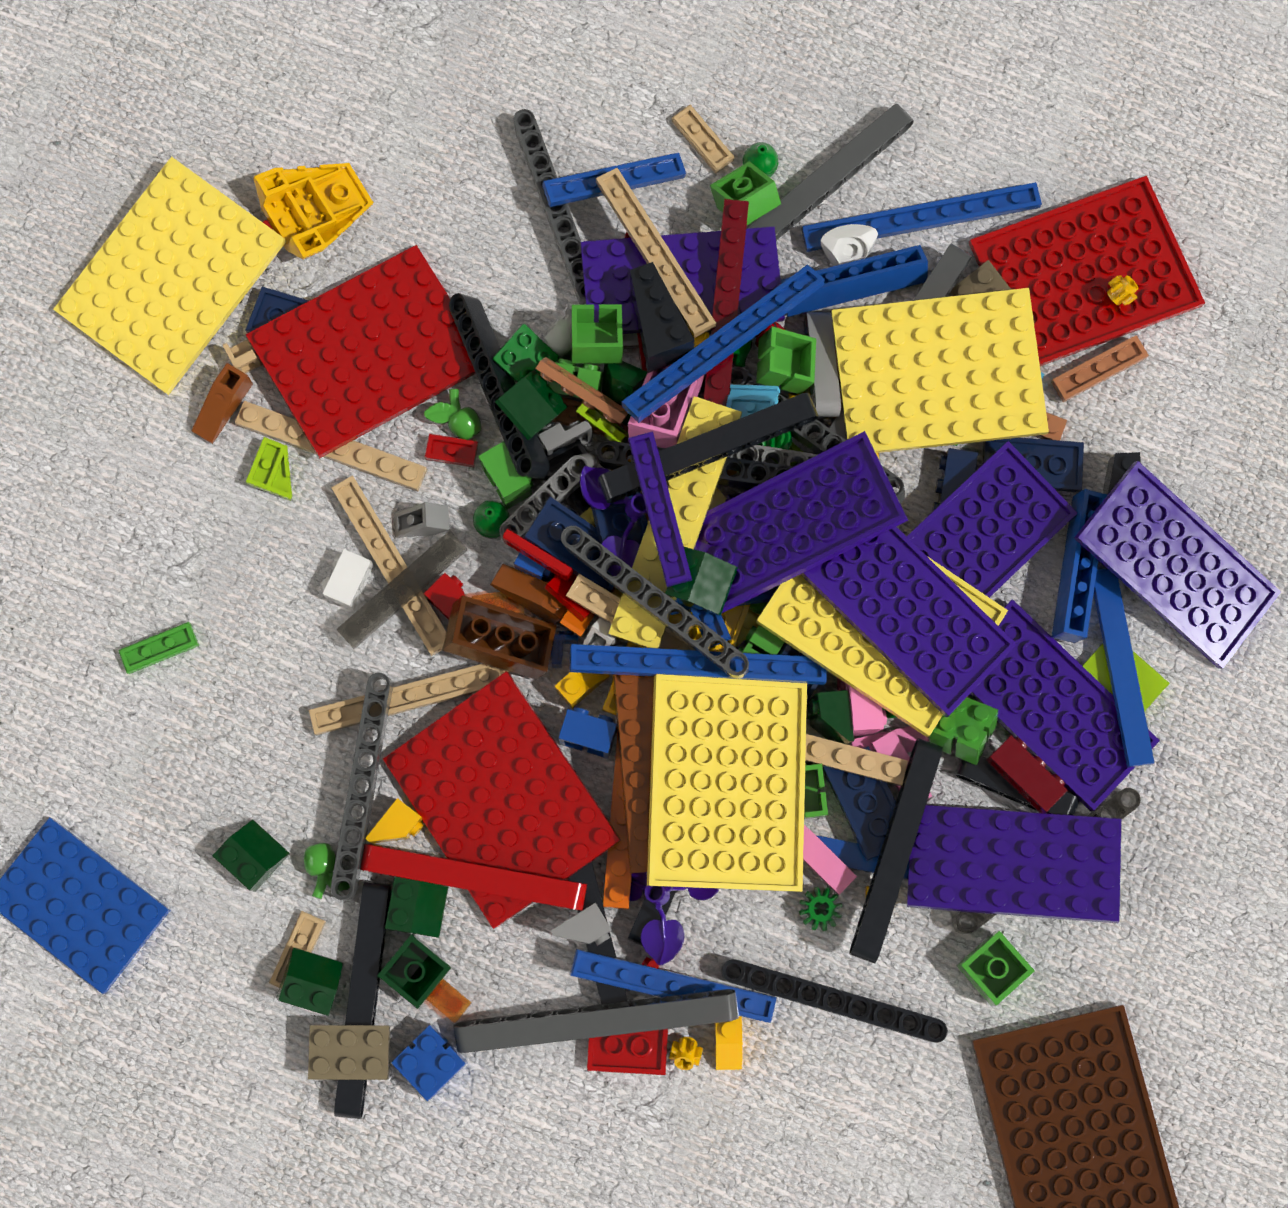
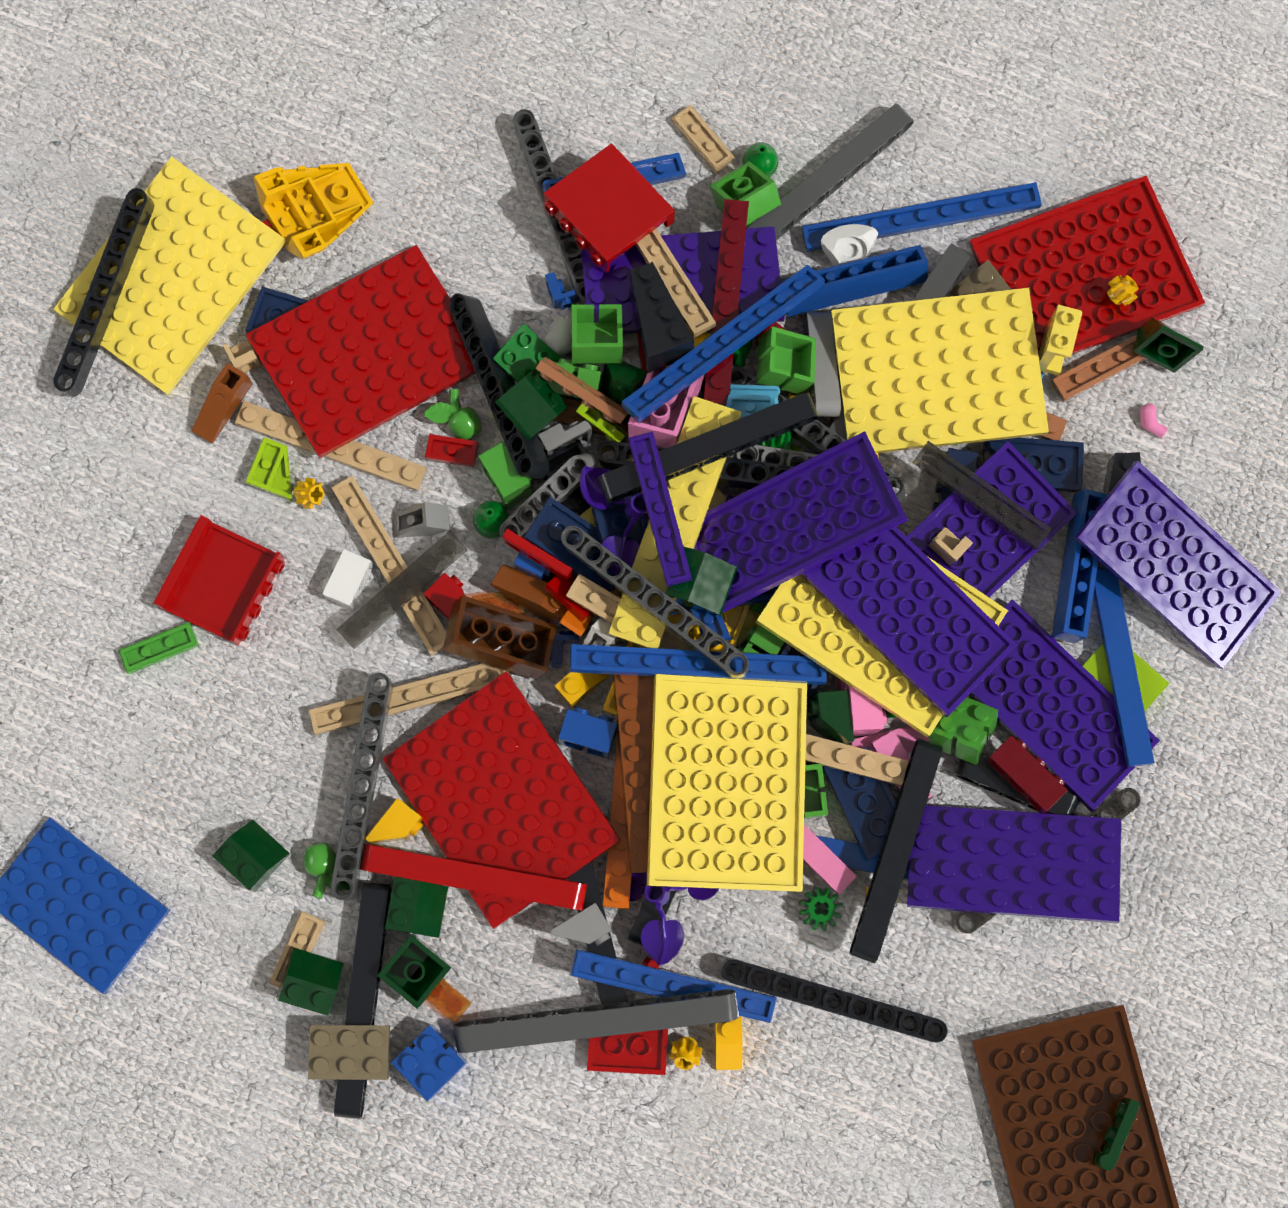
(101, 281): none -> black beam
(219, 581): none -> red panel
(309, 493): none -> yellow gear
(557, 293): none -> blue bracket
(607, 206): none -> red panel
(949, 546): none -> tan panel
(982, 495): none -> clear smoke plate
(995, 968): bright green brick -> none
(1059, 339): none -> light yellow panel
(1117, 1134): none -> dark green plate
(1149, 420): none -> bright pink arm
(1165, 345): none -> dark green slope

